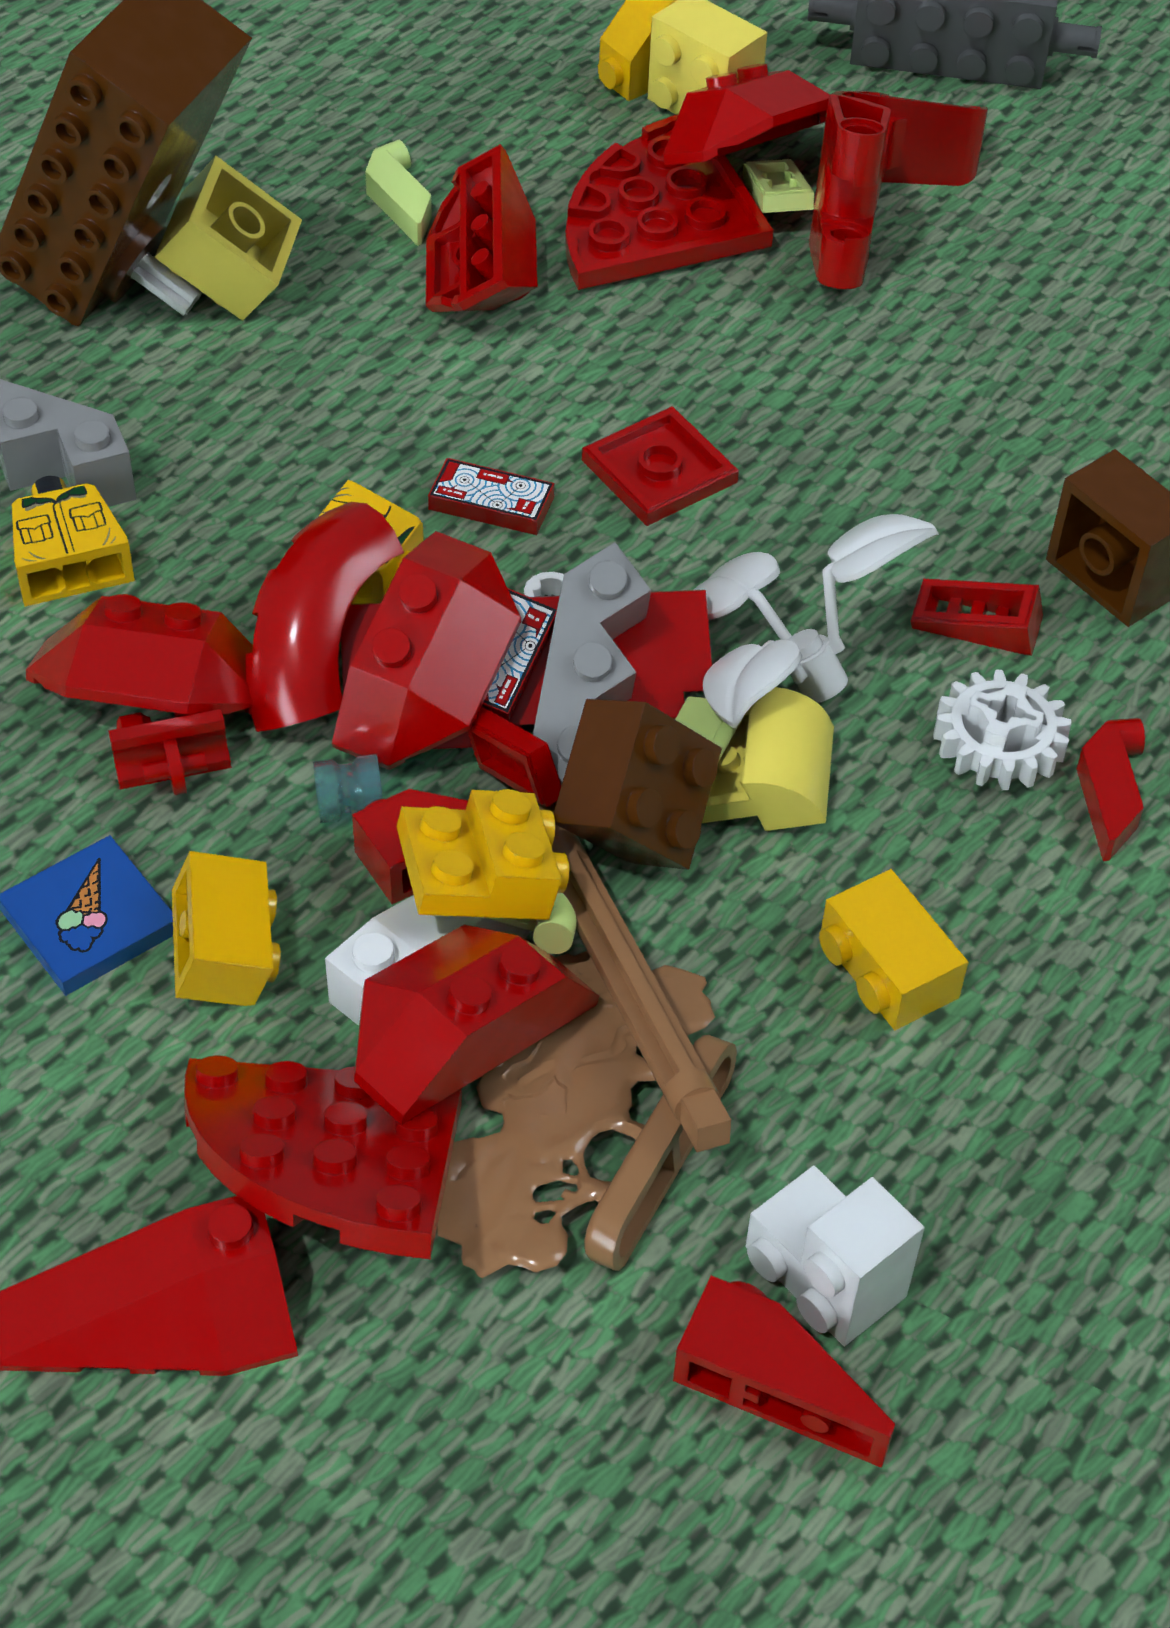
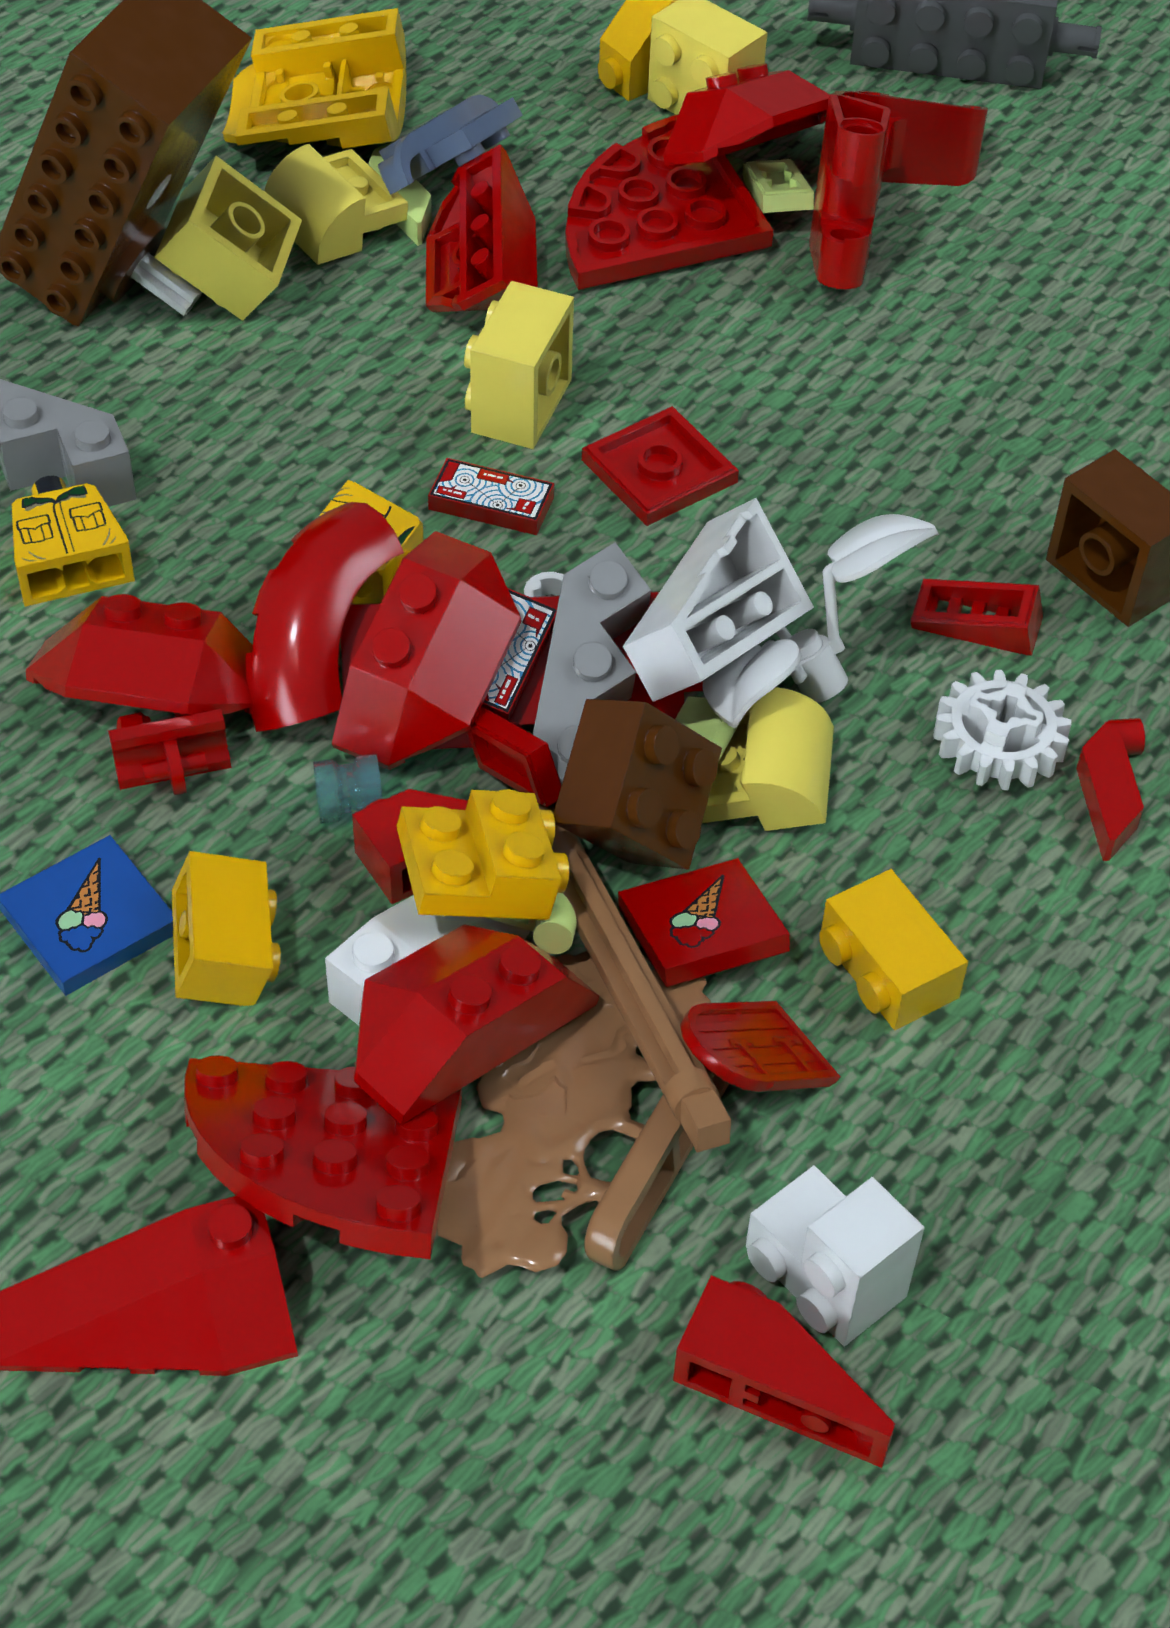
(322, 83): none -> yellow slope
(335, 199): none -> light yellow brick
(456, 133): none -> sand blue plate
(520, 364): none -> light yellow brick
(703, 922): none -> red tile
(717, 603): none -> white wedge
(755, 1046): none -> red window

